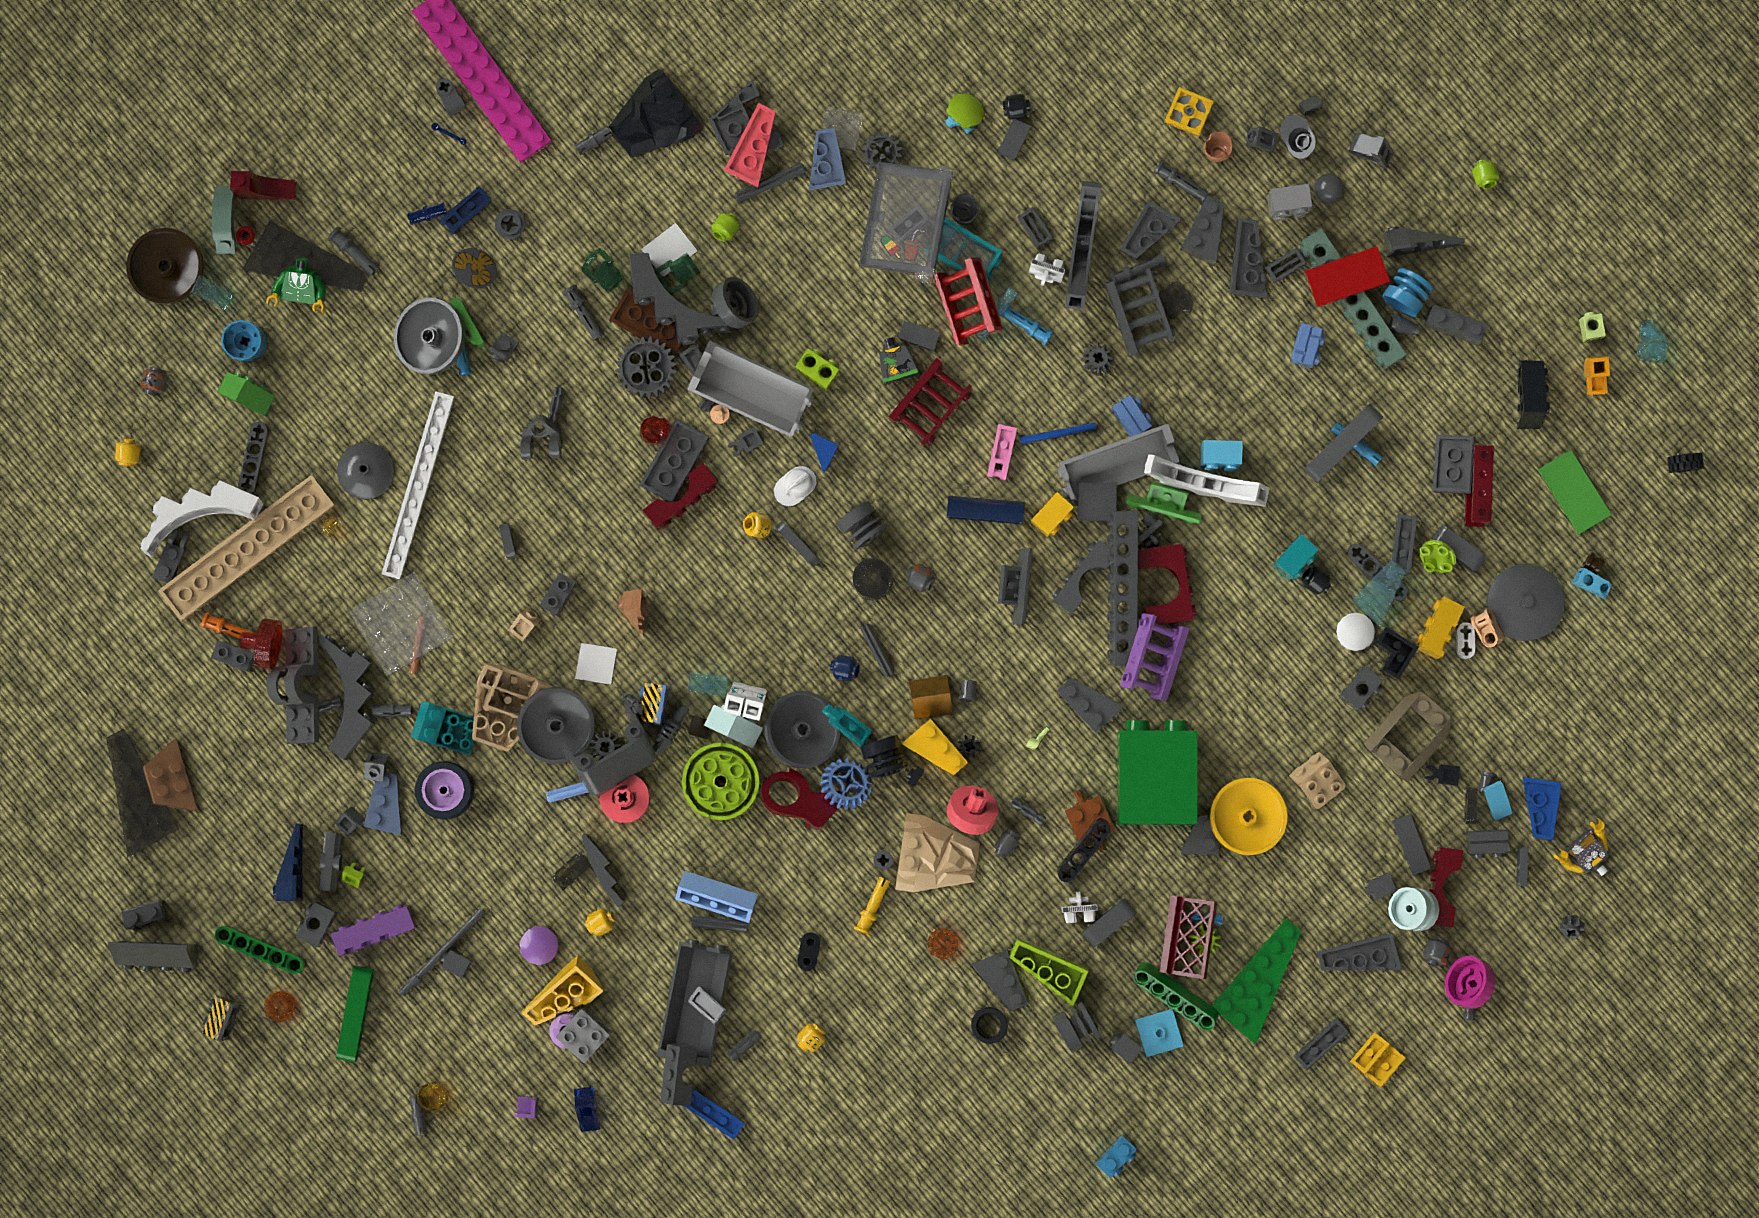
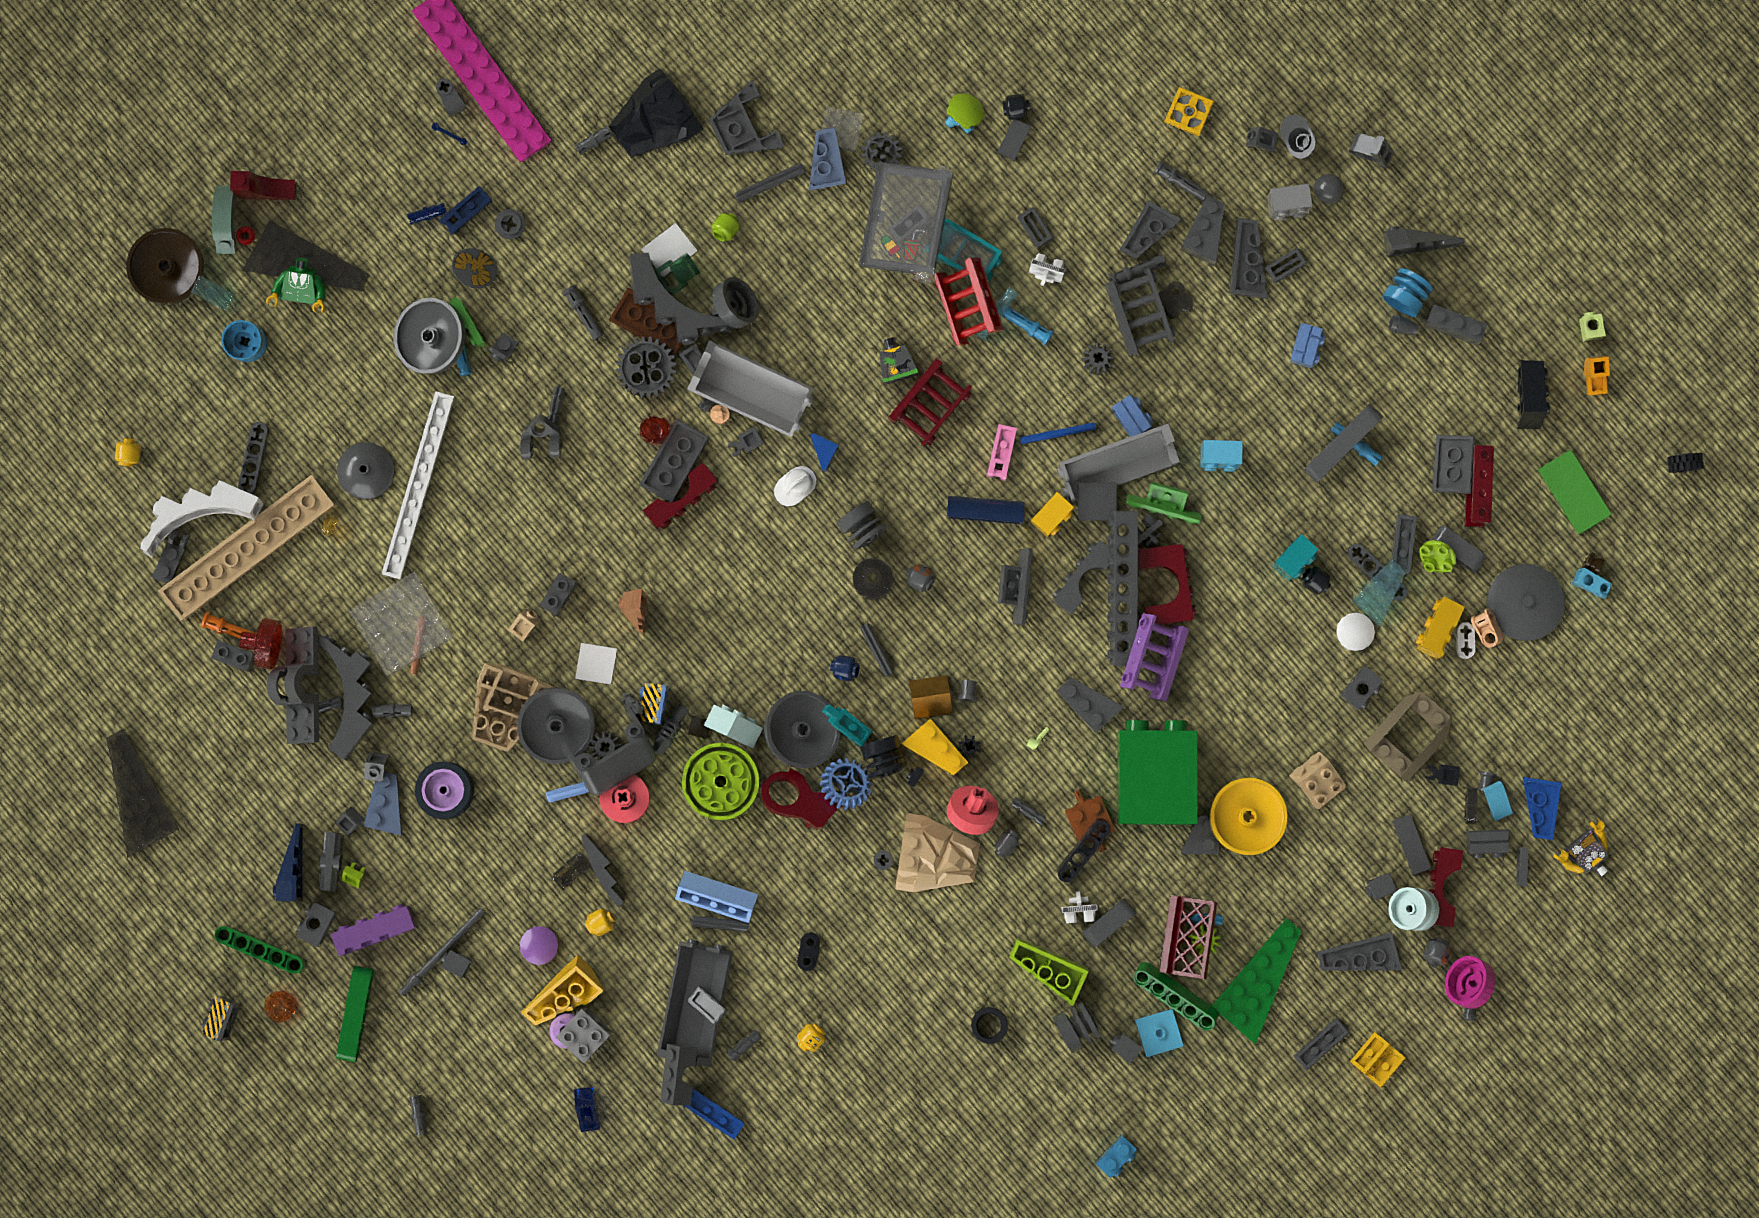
(144, 914): dark grey brick -> none
(154, 381): dark grey head -> none
(154, 954): dark grey slope -> none
(169, 779): medium nougat wing -> none
(245, 392): bright green brick -> none
(346, 245): dark grey pin -> none
(433, 1096): clear yellow hair -> none
(444, 728): teal slope -> none
(508, 542): dark grey beam -> none
(527, 1107): medium lavender panel -> none
(607, 274): clear green piece -> none
(707, 684): clear light blue plate -> none
(745, 696): white hips -> none
(751, 150): coral wing -> none
(757, 525): yellow head -> none
(799, 546): dark grey beam -> none
(814, 373): lime brick -> none
(868, 915): yellow pin -> none
(919, 335): dark grey tile -> none
(952, 943): clear orange gear -> none
(964, 209): dark grey hair -> none
(1003, 979): dark grey wing -> none
(1082, 245): dark grey arch -> none
(1205, 483): white arch -> none
(1218, 146): nougat hair -> none
(1310, 105): dark grey slope -> none
(1347, 276): red tile -> none
(1383, 359): sand green brick -> none
(1399, 651): black brick -> none
(1485, 174): lime head -> none
(1572, 926): dark grey gear -> none
(1653, 343): clear light blue slope -> none

